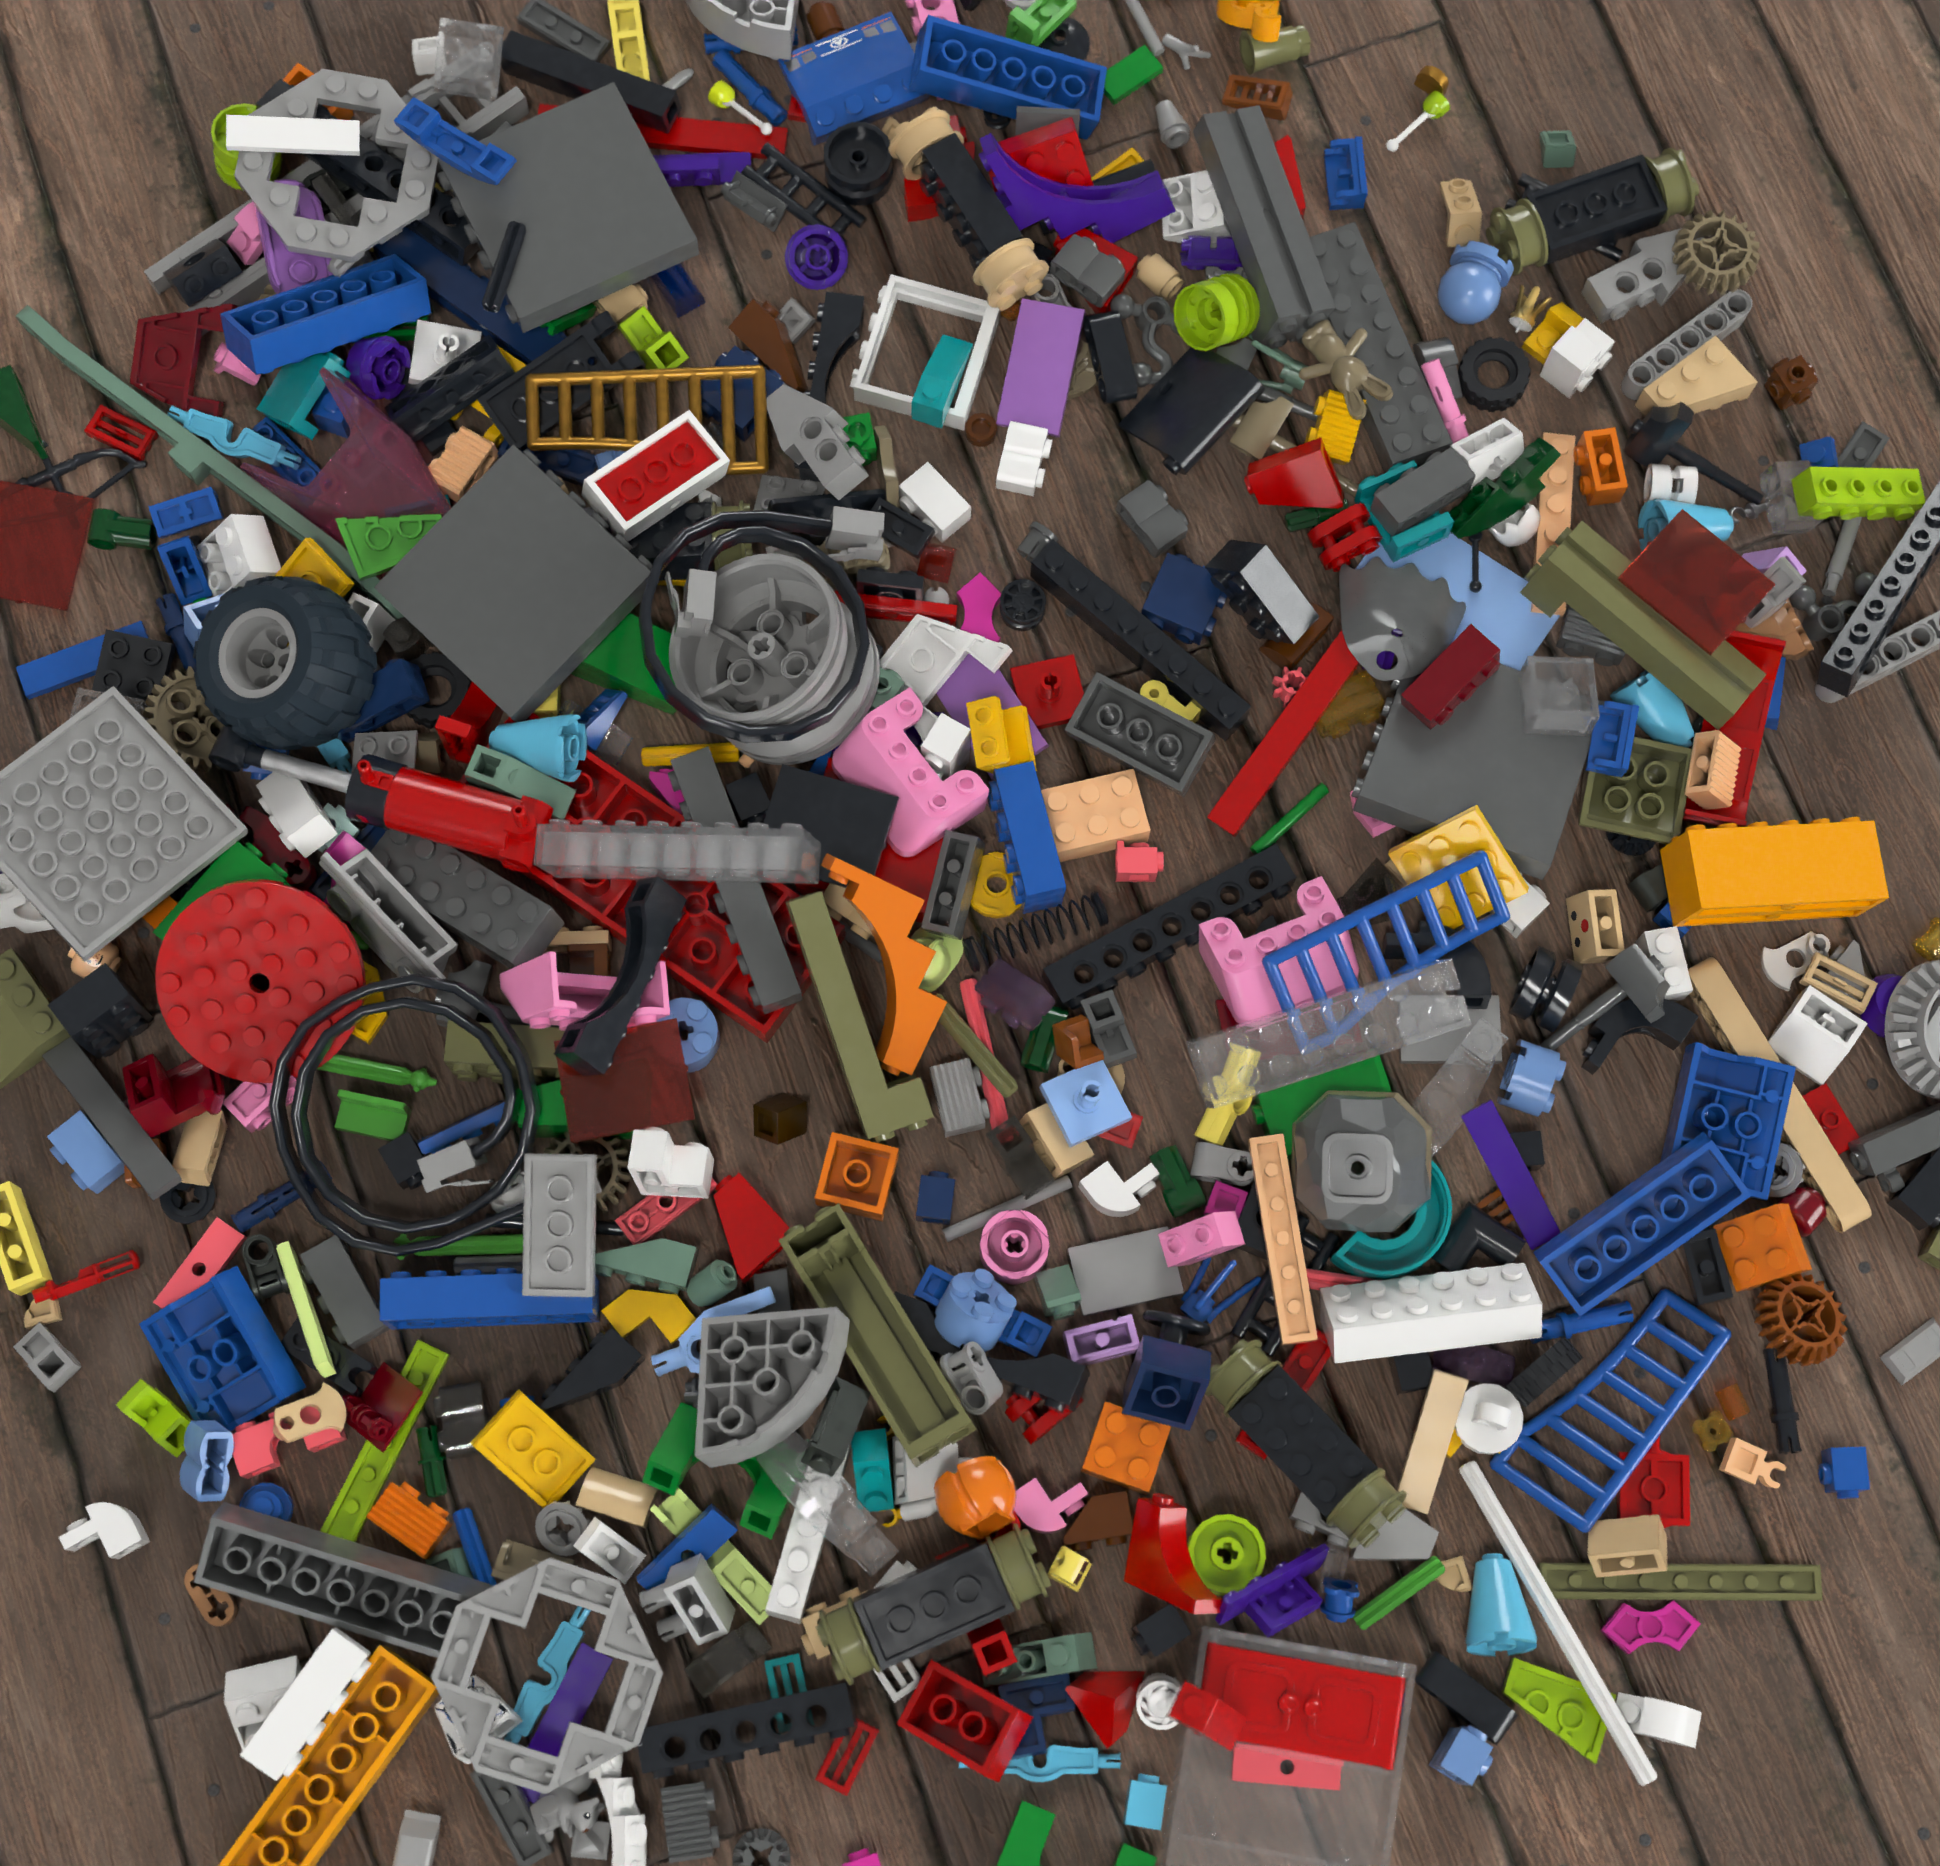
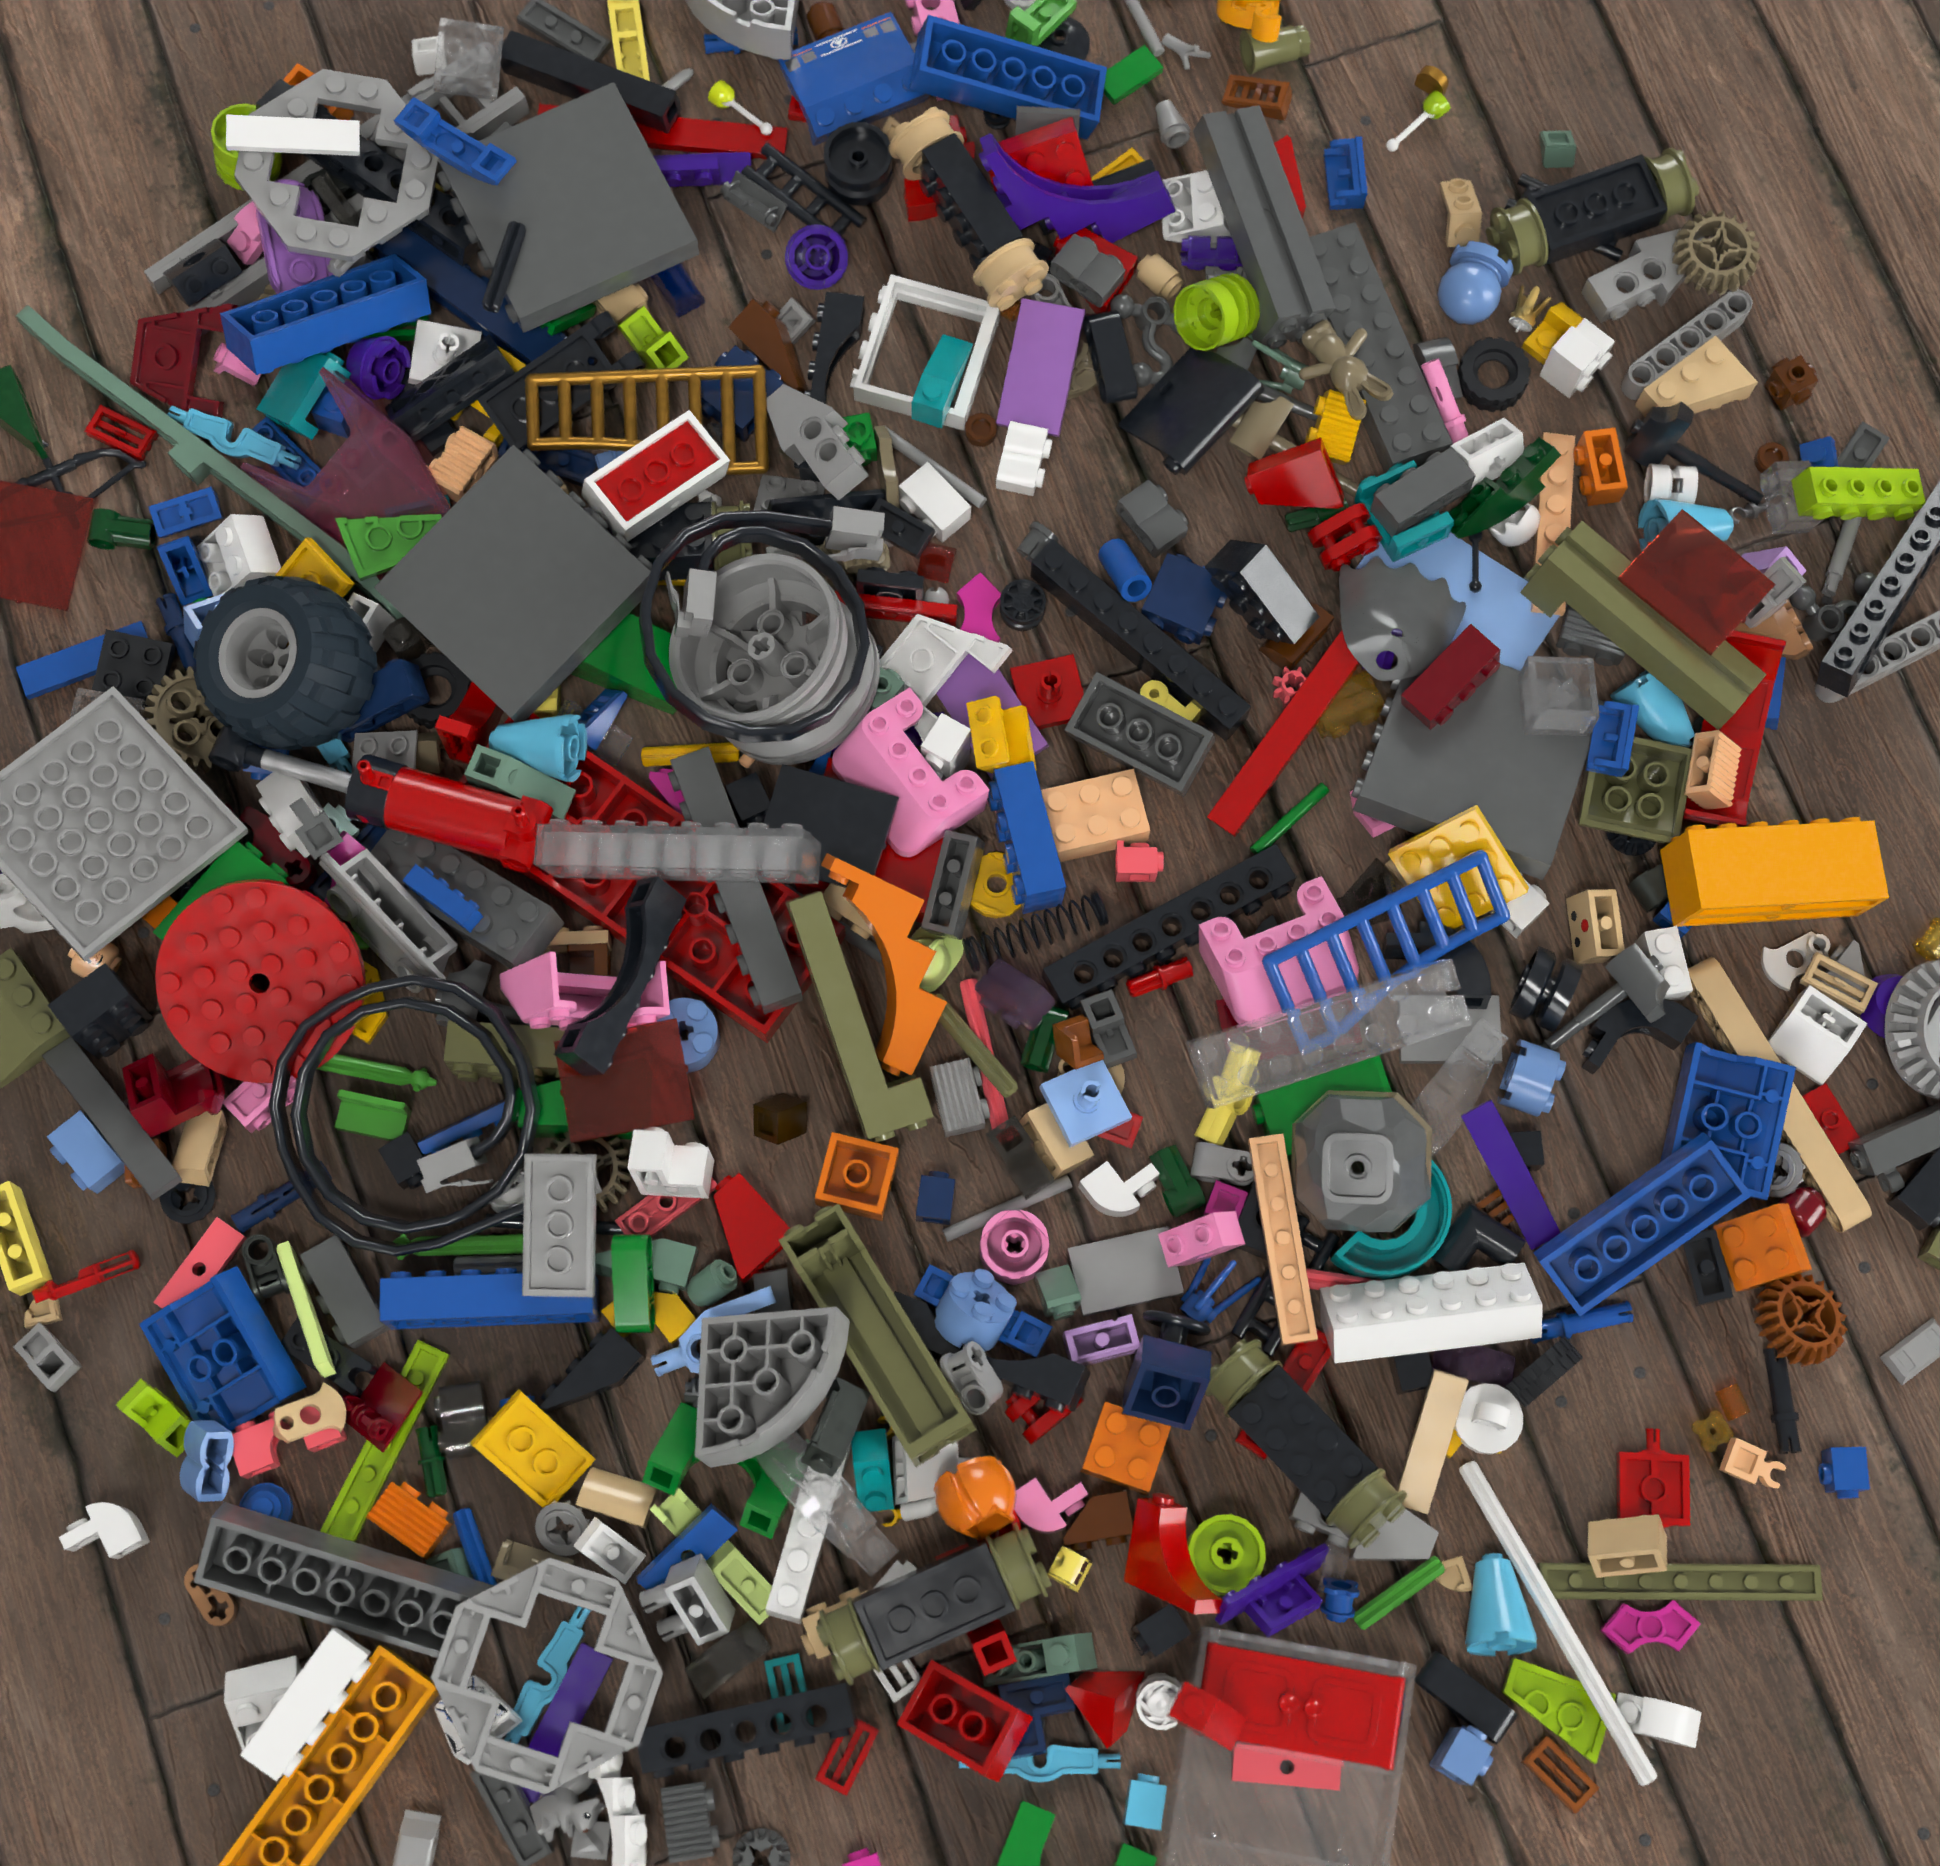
(316, 833): none -> dark grey plate
(444, 899): none -> blue piece
(633, 1283): none -> green beam
(758, 96): blue pin -> none
(920, 459): none -> light grey bar
(1125, 570): none -> blue brick
(1160, 977): none -> red axle
(1536, 1752): none -> dark orange tile
(1579, 1396): blue bar -> none
(1768, 454): none -> reddish brown tile

